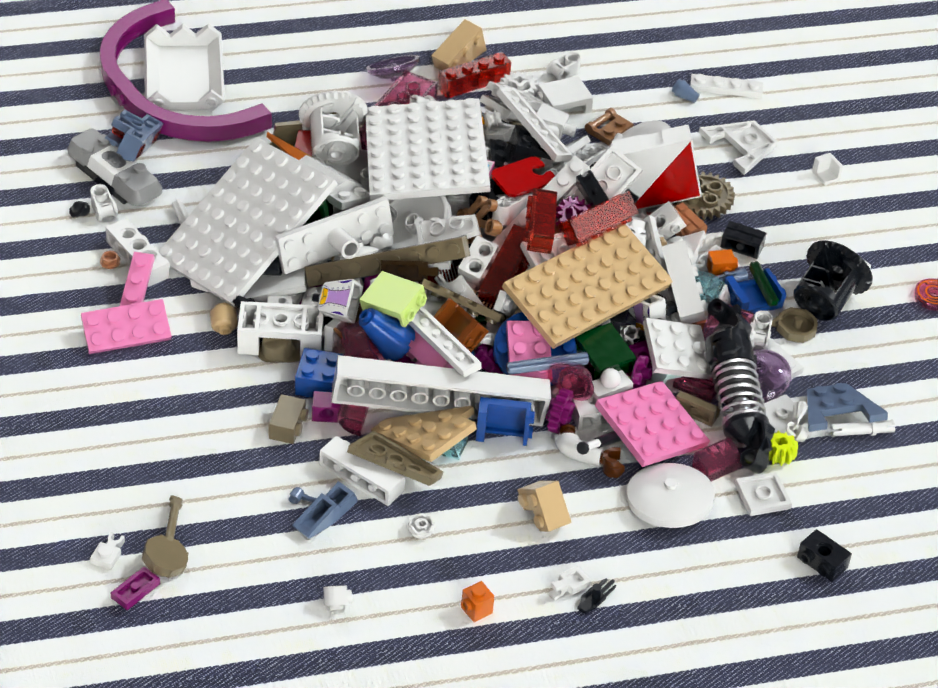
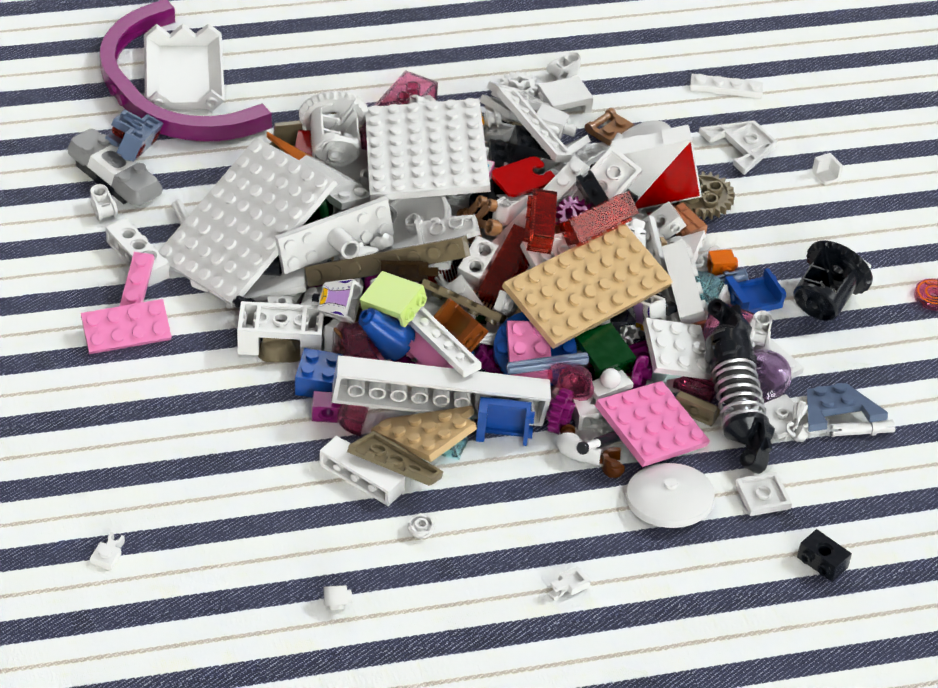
(79, 209): black piece -> none
(110, 260): nougat plate -> none
(135, 588): magenta plate -> none
(164, 553): dark tan piece -> none
(223, 318): tan head -> none
(288, 419): dark tan brick -> none
(298, 494): sand blue hand -> none
(325, 510): sand blue slope -> none
(393, 67): clear purple dish -> none
(460, 47): tan wedge -> none
(473, 75): clear red brick -> none
(477, 601): orange brick -> none
(547, 504): tan brick -> none
(594, 596): black piece -> none
(685, 91): sand blue cone -> none
(717, 459): clear pink brick -> none
(743, 239): black brick -> none
(763, 284): dark green axle -> none
(783, 448): neon yellow gear -> none
(795, 324): dark tan piece -> none

